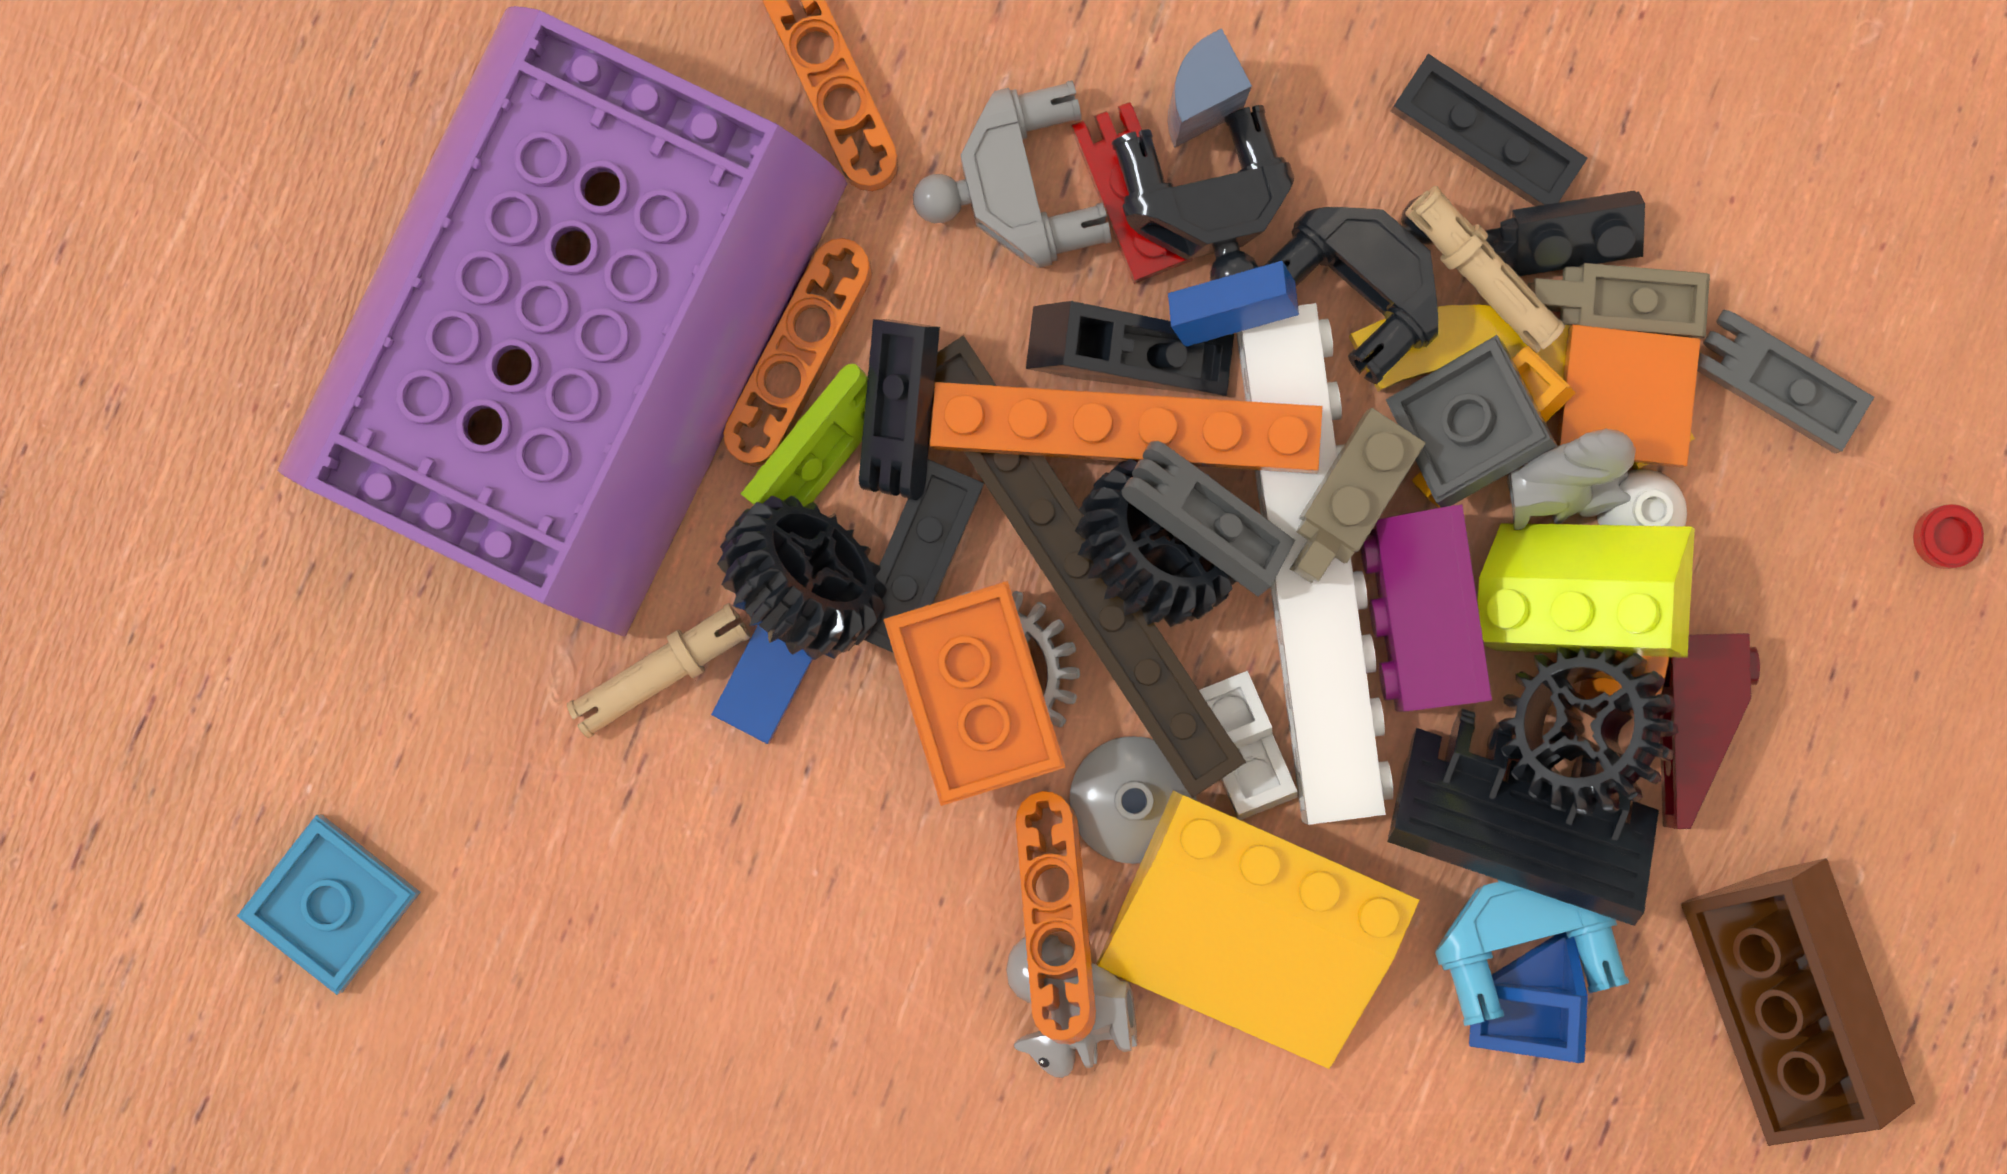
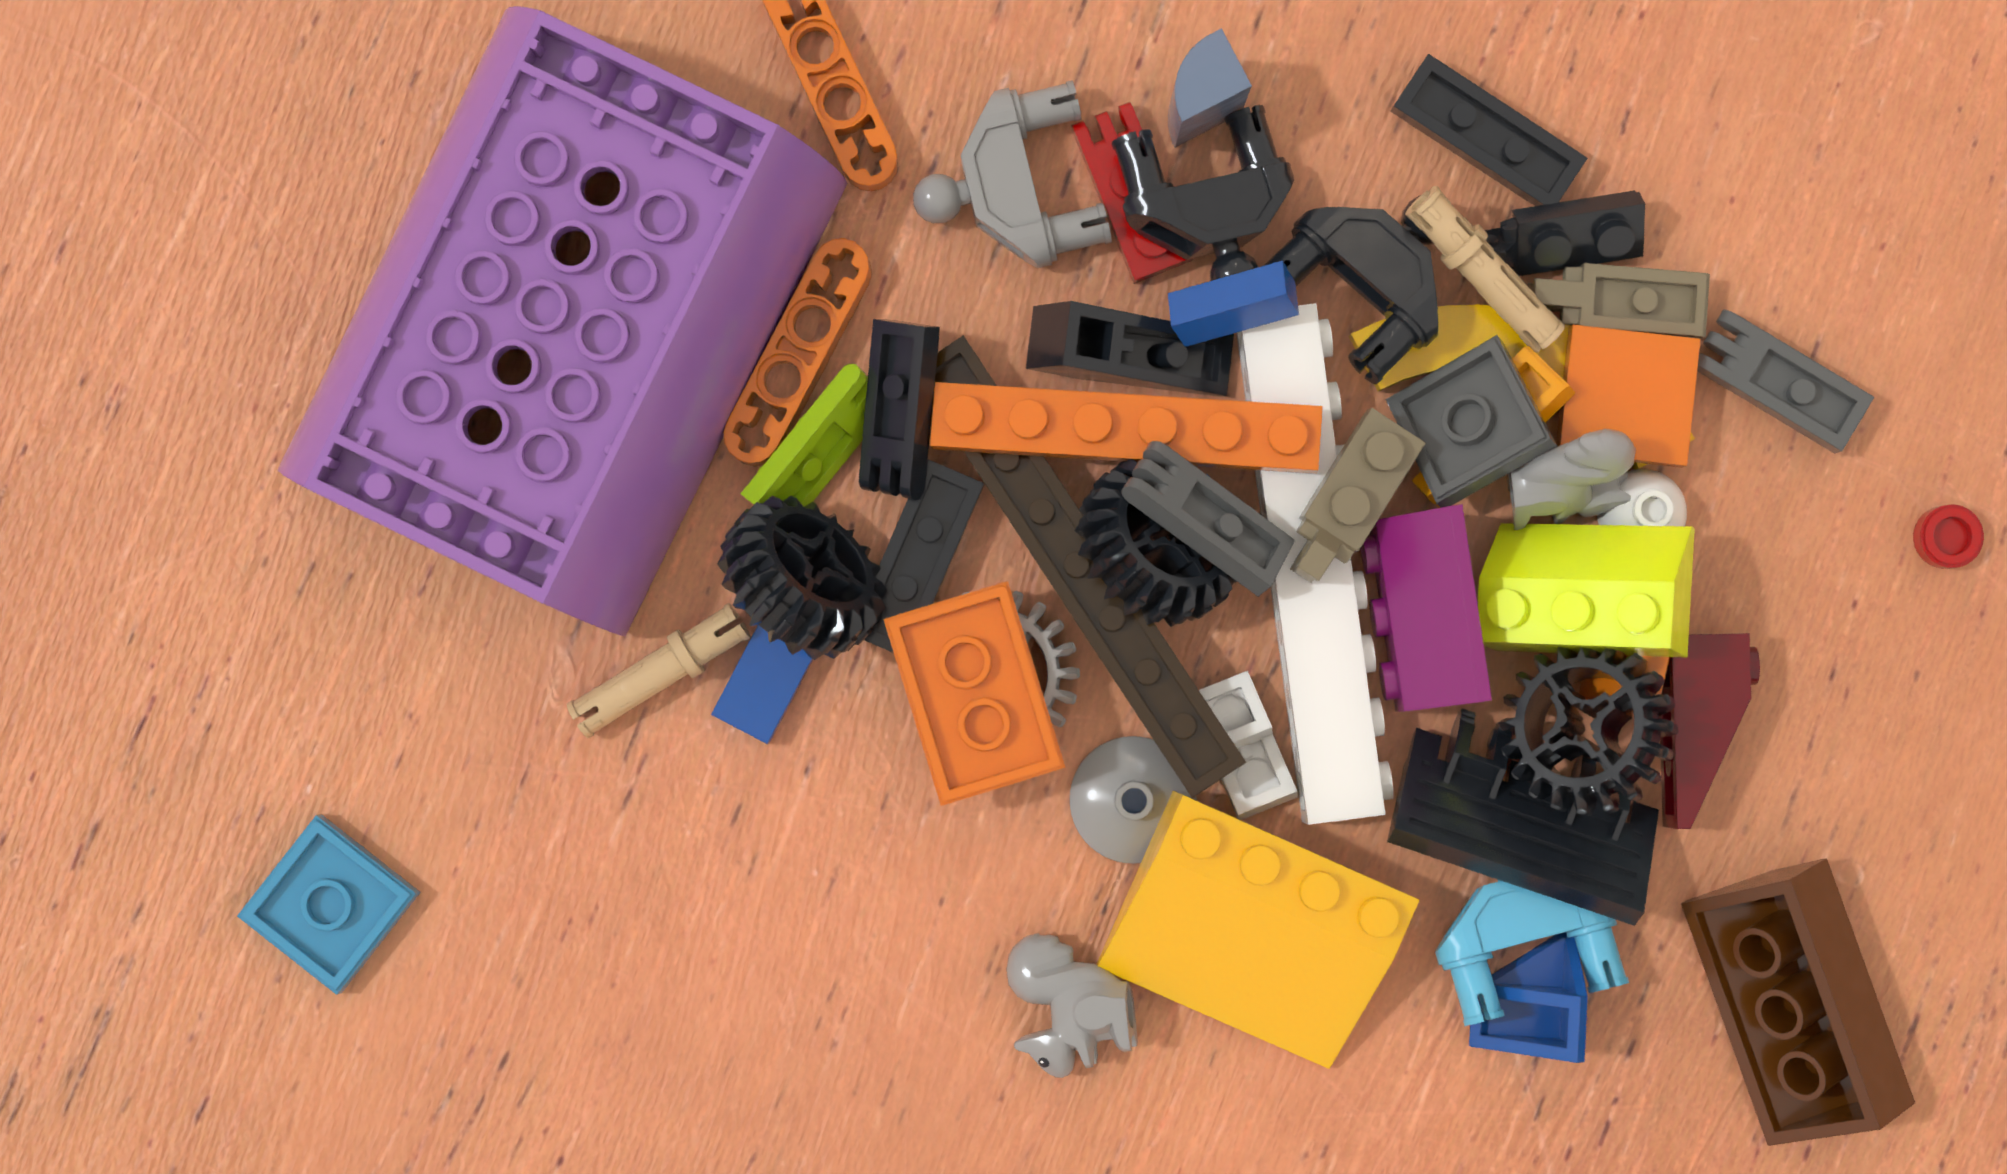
(1064, 915): orange beam -> none

